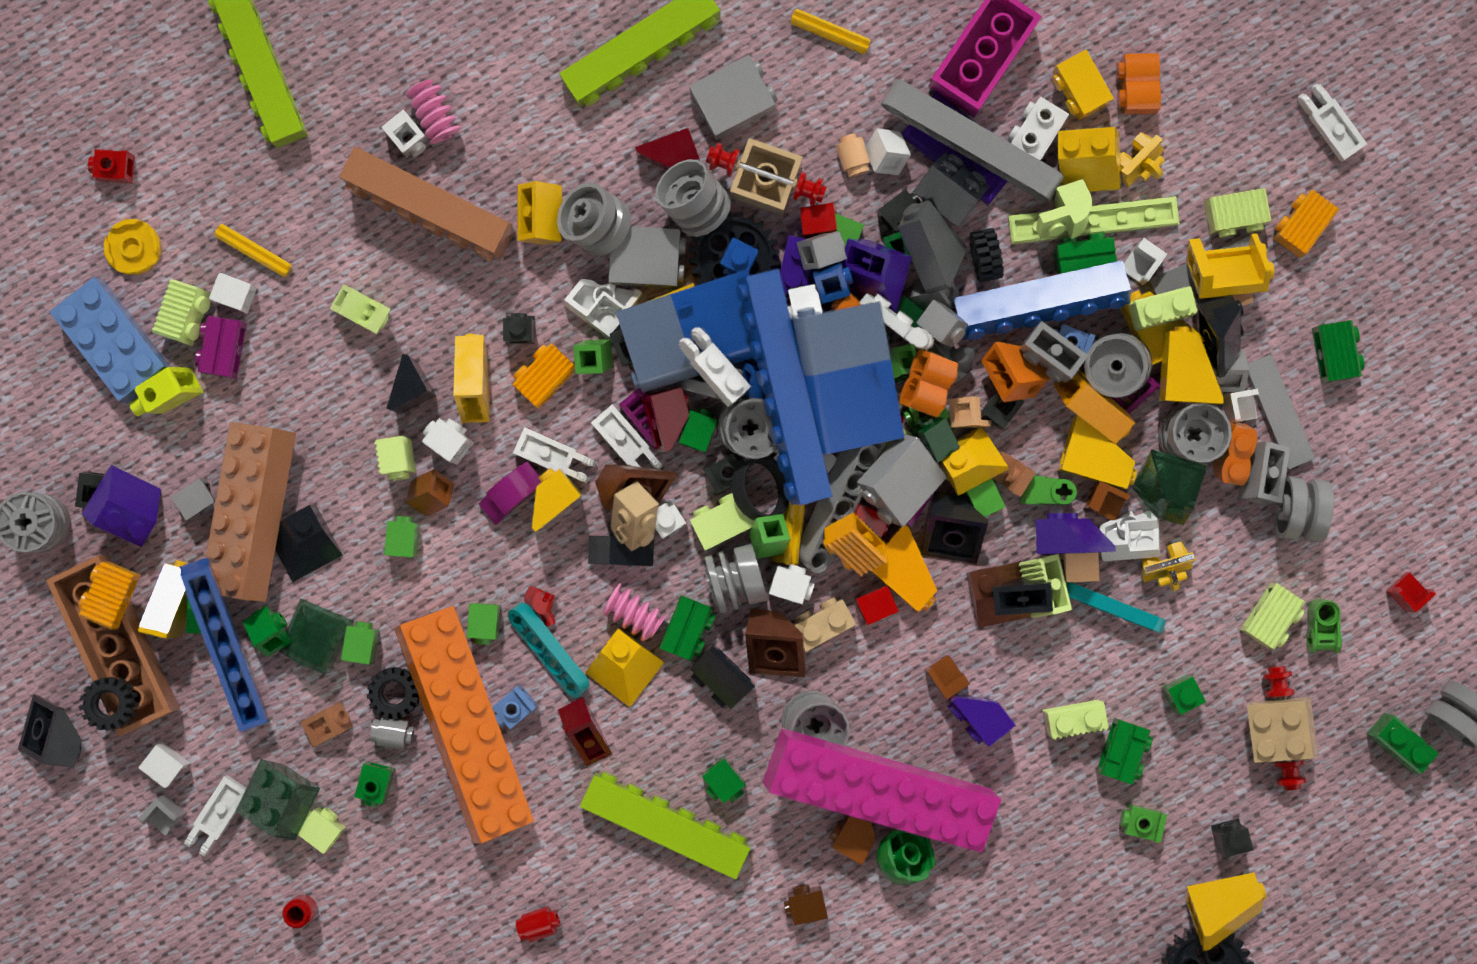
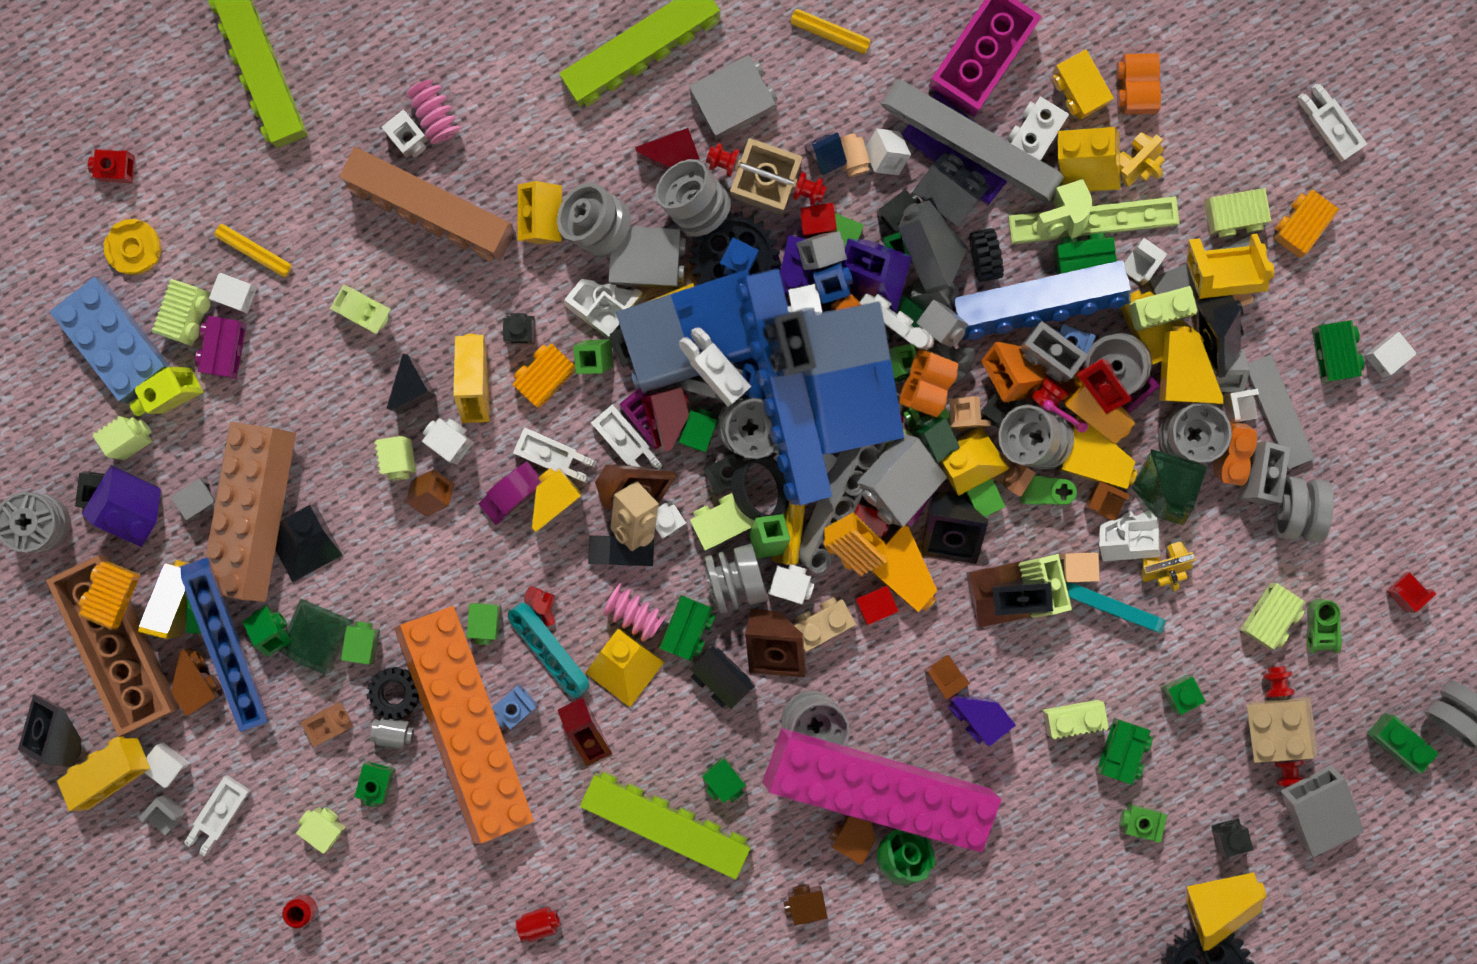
(91, 703): black tyre -> none
(103, 773): none -> yellow brick
(123, 437): none -> yellowish green brick
(192, 684): none -> dark orange slope
(277, 800): clear green brick -> none
(402, 537): bright green brick -> none
(789, 343): none -> black brick
(827, 152): none -> dark blue slope
(1022, 434): none -> light grey wheel
(1050, 391): none -> red wheel
(1068, 534): dark purple slope -> none
(1080, 425): none -> dark pink hinge
(1104, 386): none -> red slope
(1322, 811): none -> light grey brick
(1390, 354): none -> white panel

